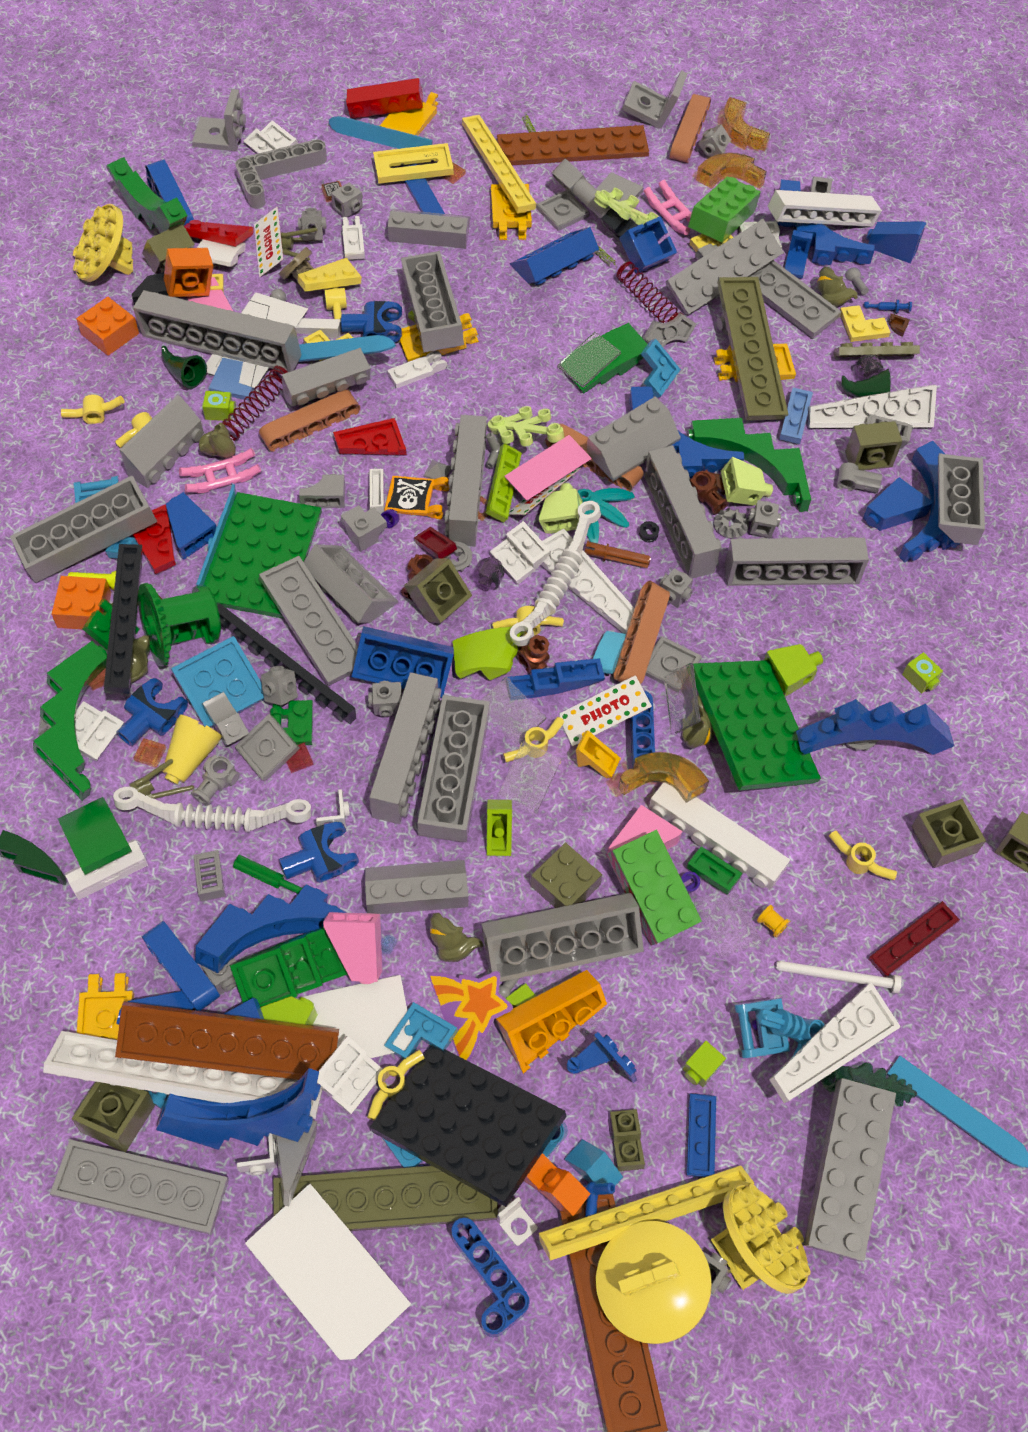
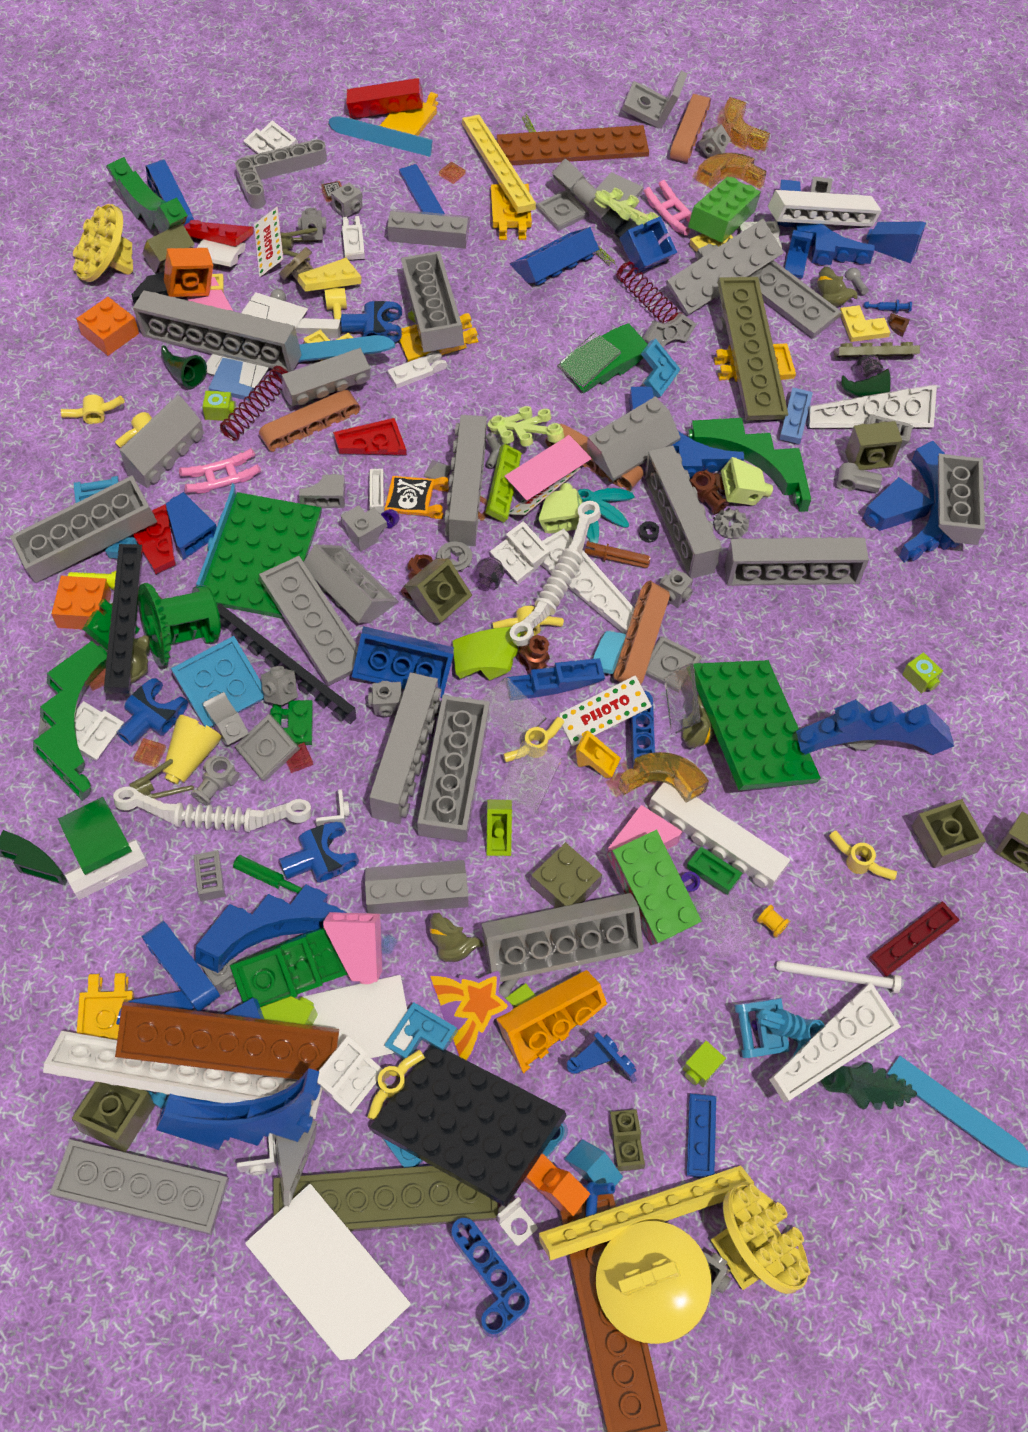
(217, 442): olive hair -> none
(228, 128): light grey bracket -> none
(412, 155): light yellow piece -> none
(435, 543): dark red tile -> none
(764, 518): light grey brick -> none
(793, 666): lime torso -> none
(850, 1170): light grey brick -> none

